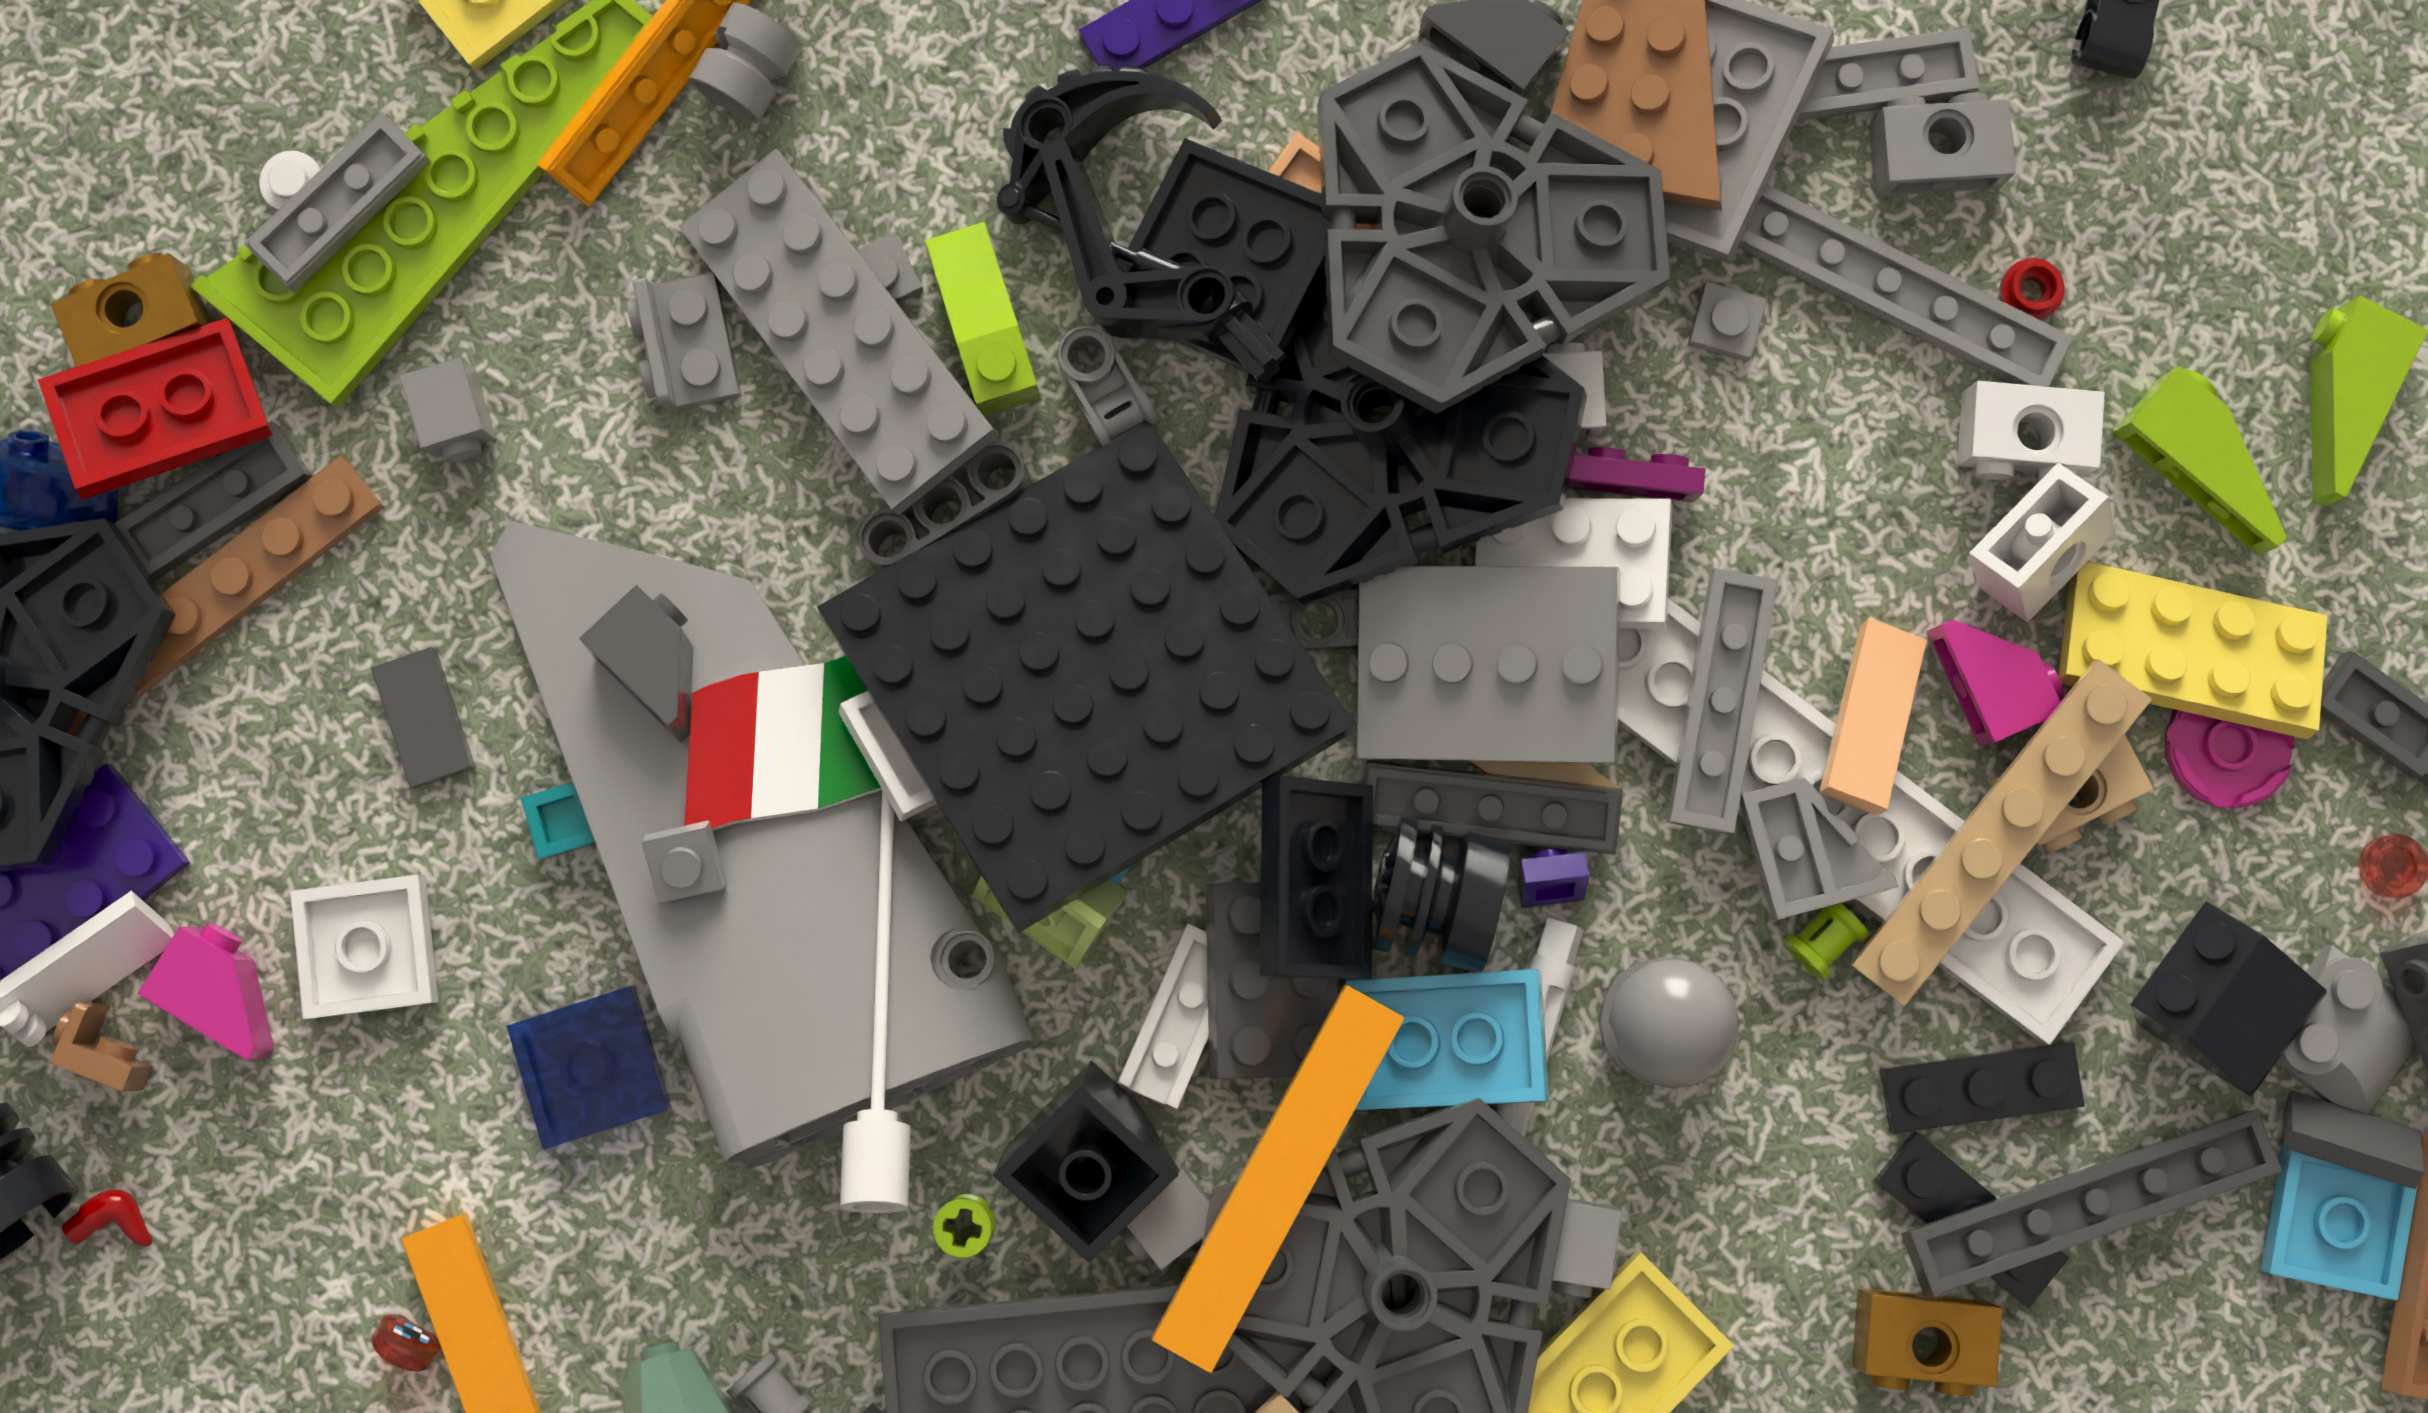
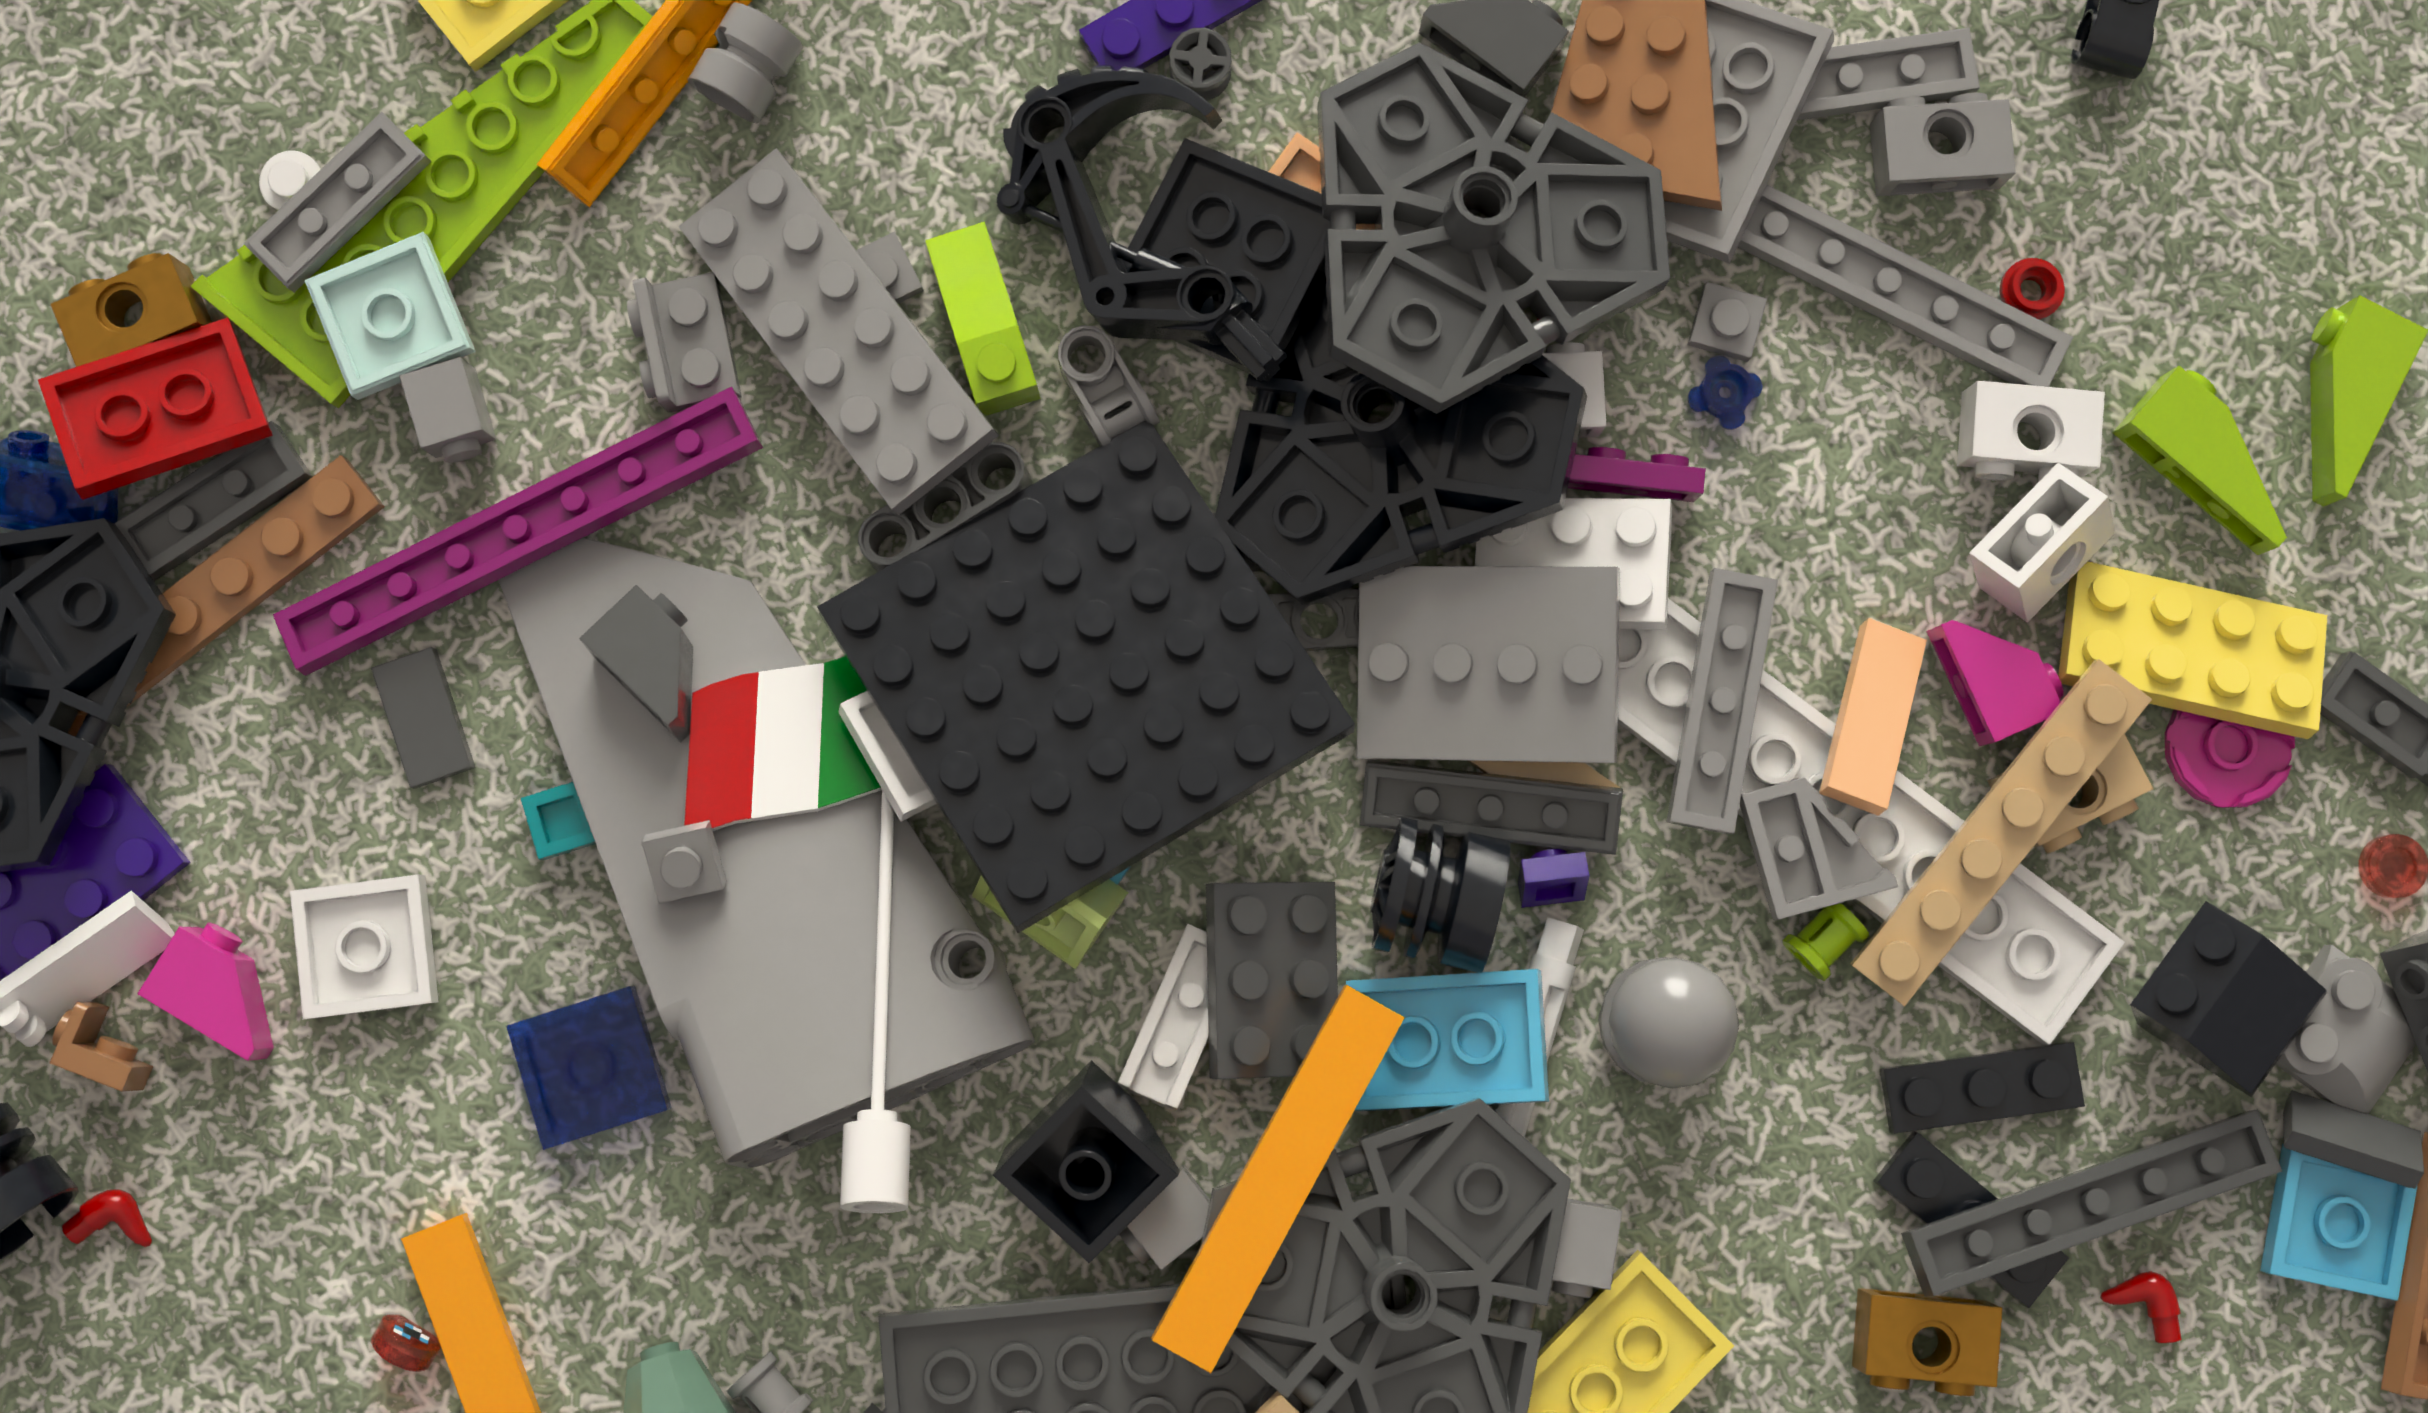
(389, 315): none -> light aqua tile
(517, 531): none -> magenta plate
(947, 1235): lime bush -> none
(1201, 50): none -> dark grey wheel
(1316, 878): black plate -> none
(1720, 374): none -> clear blue plate
(2160, 1302): none -> red animal

